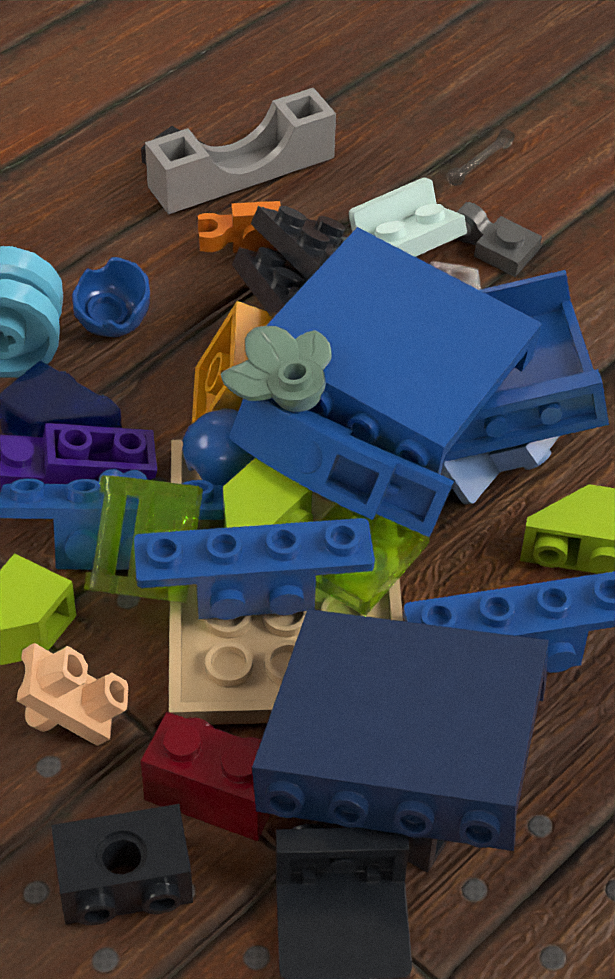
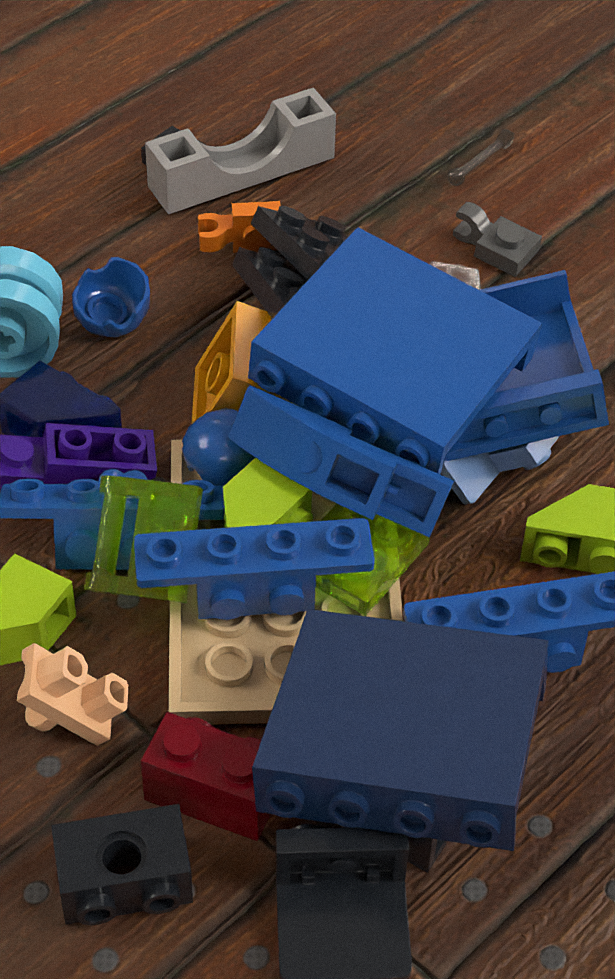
(281, 368): sand green plate -> none
(409, 218): light aqua bracket -> none

